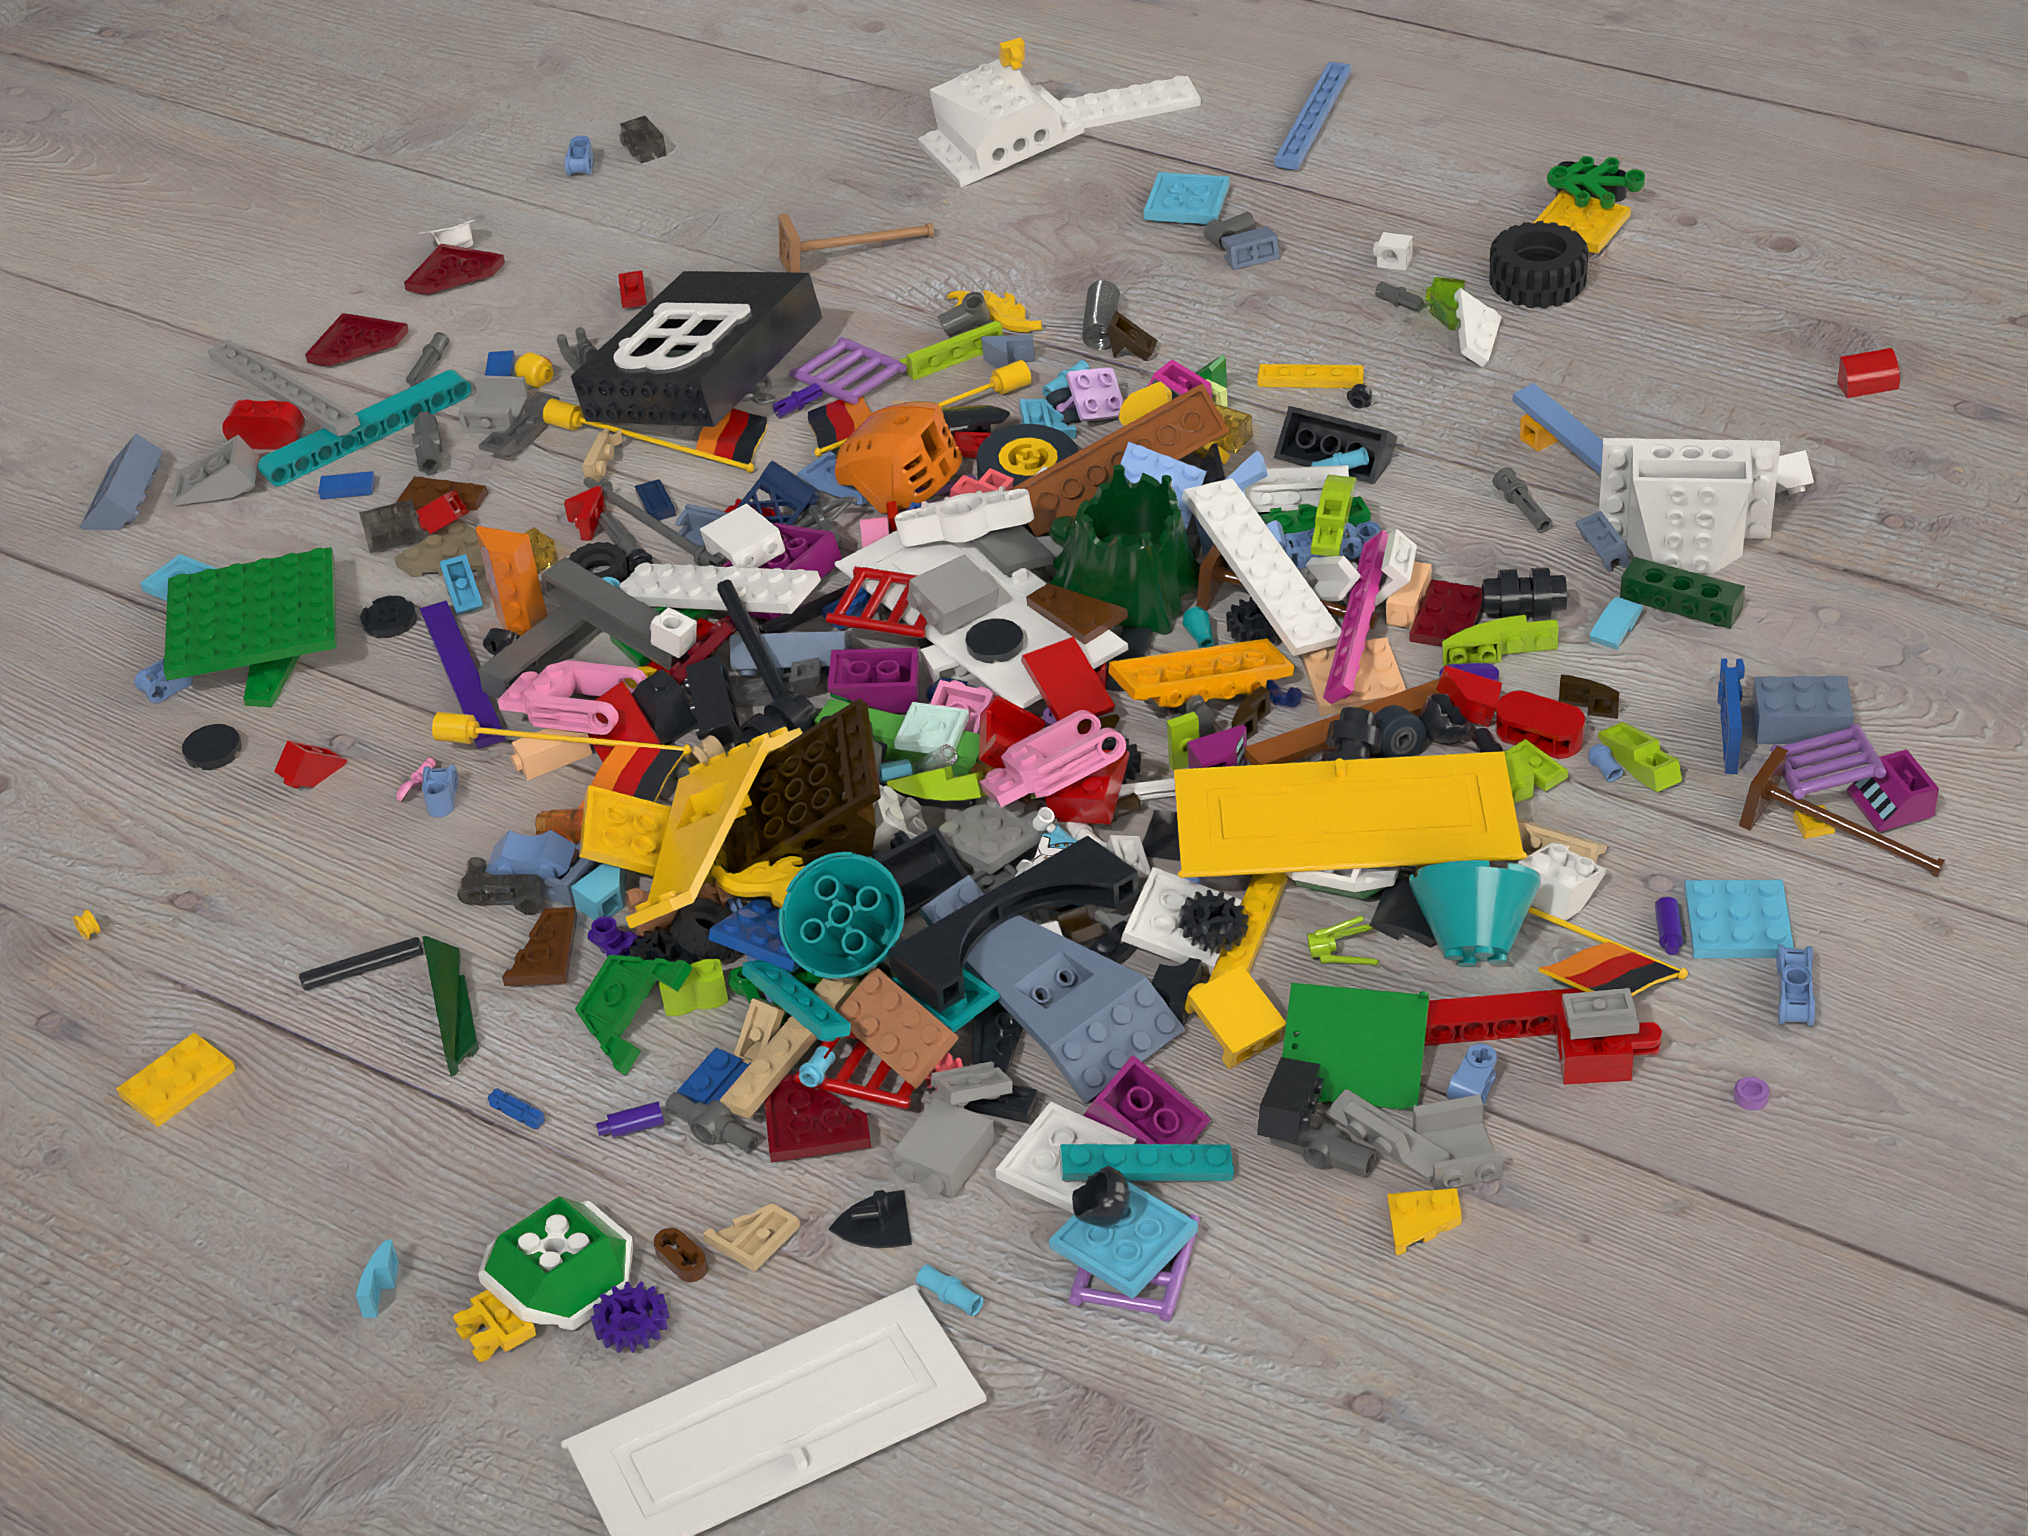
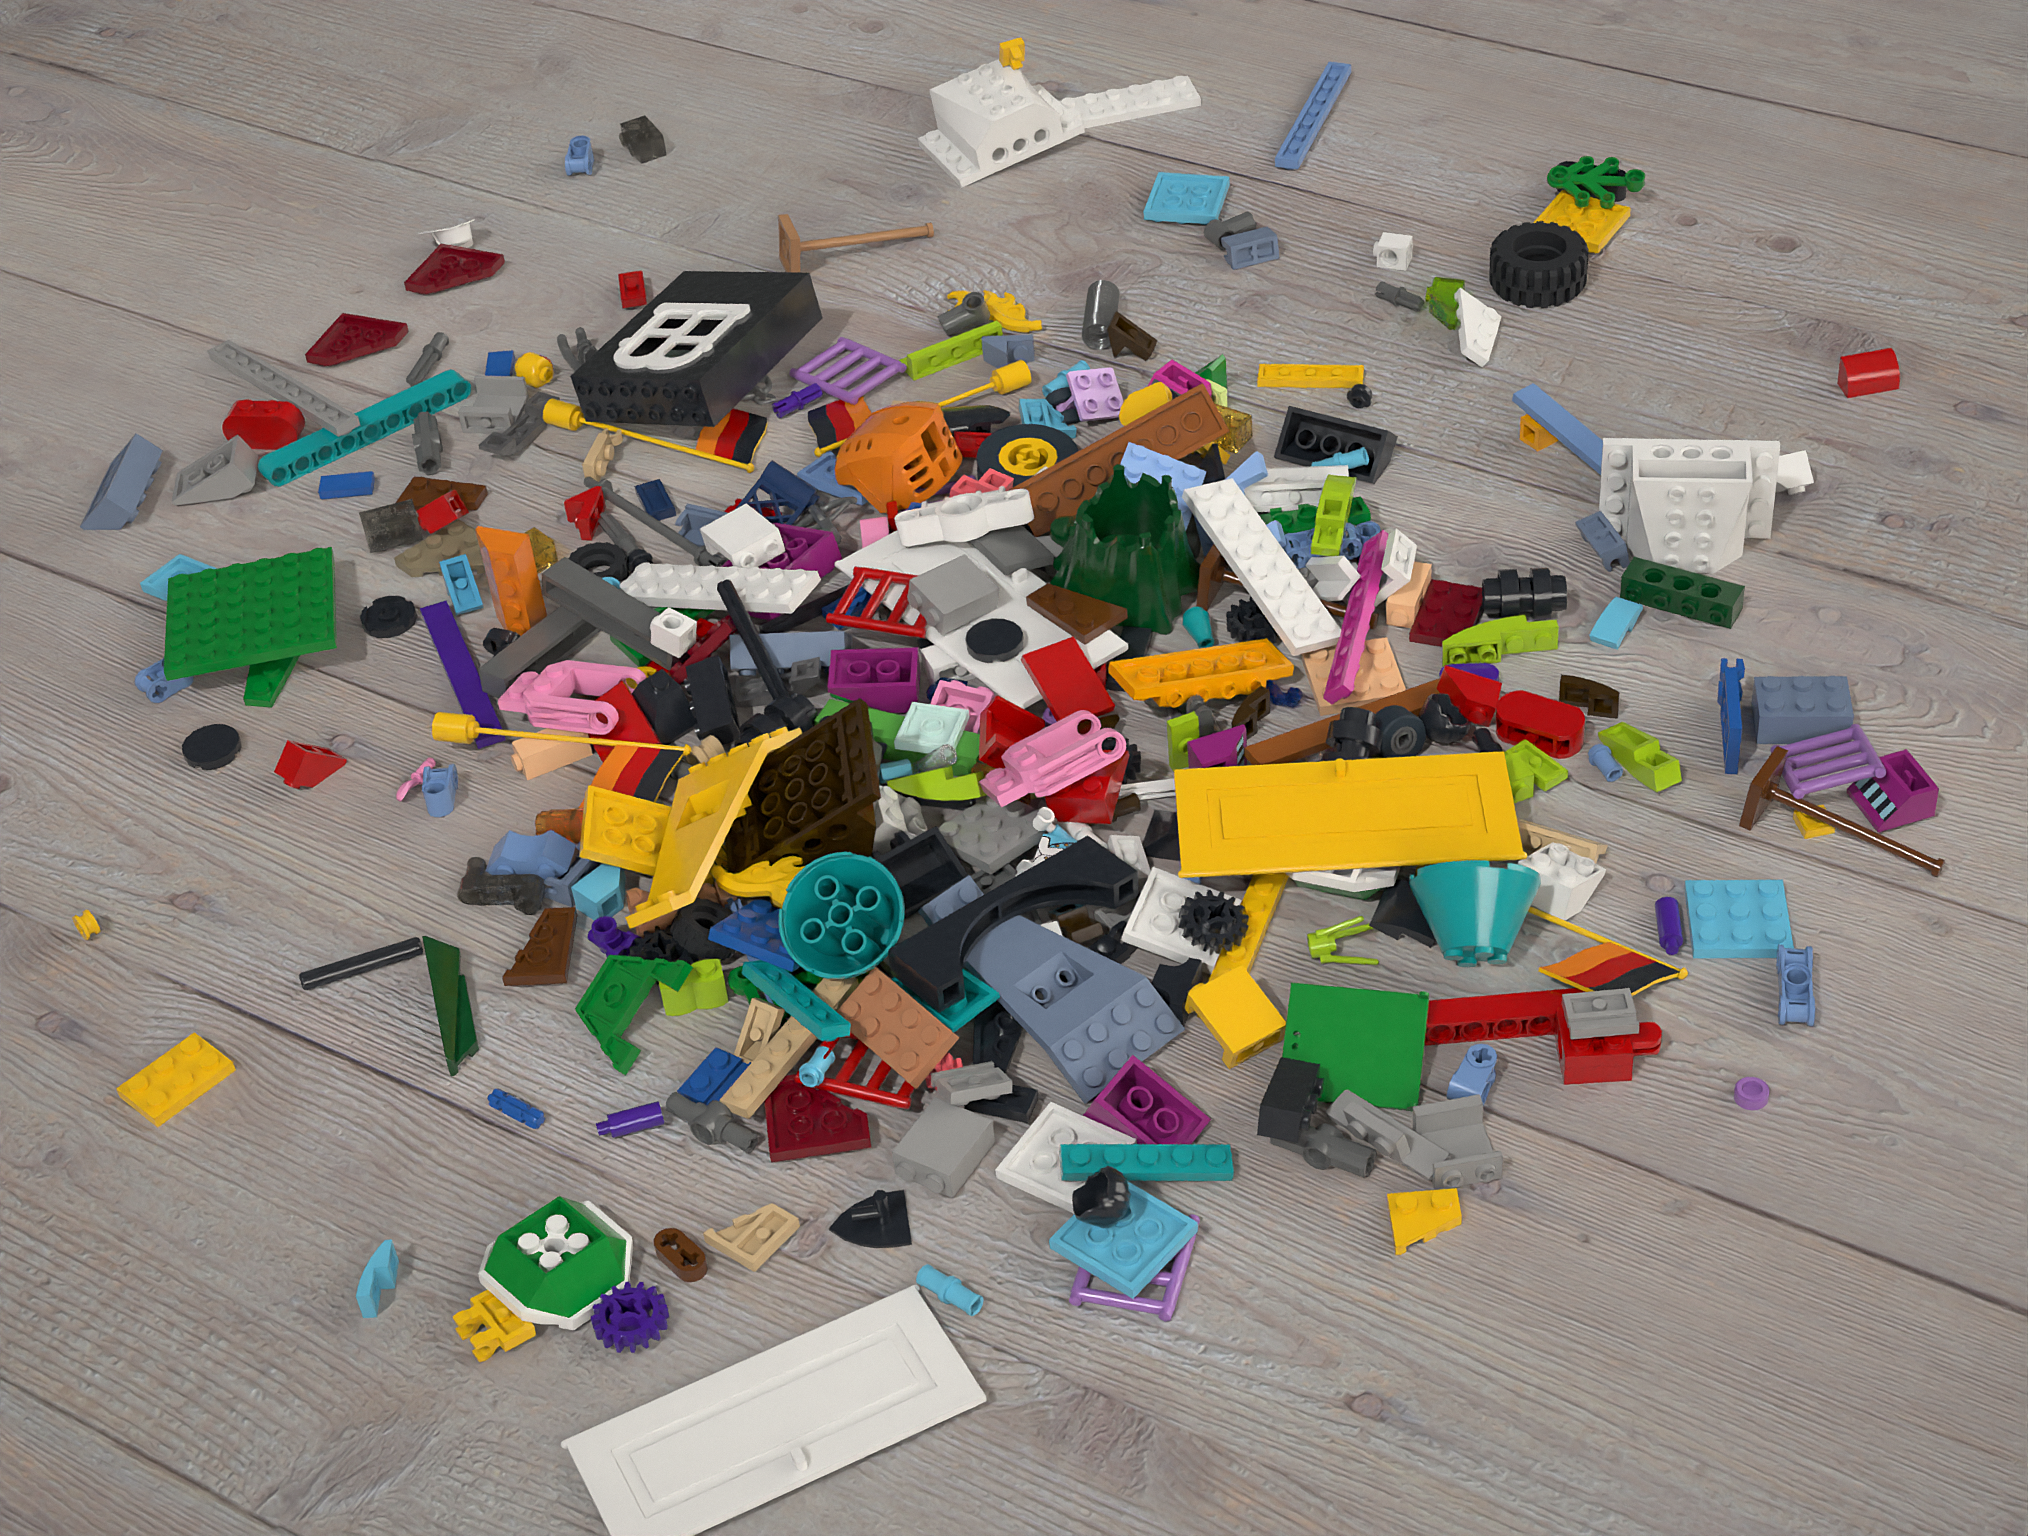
(1517, 493): dark grey pin -> none

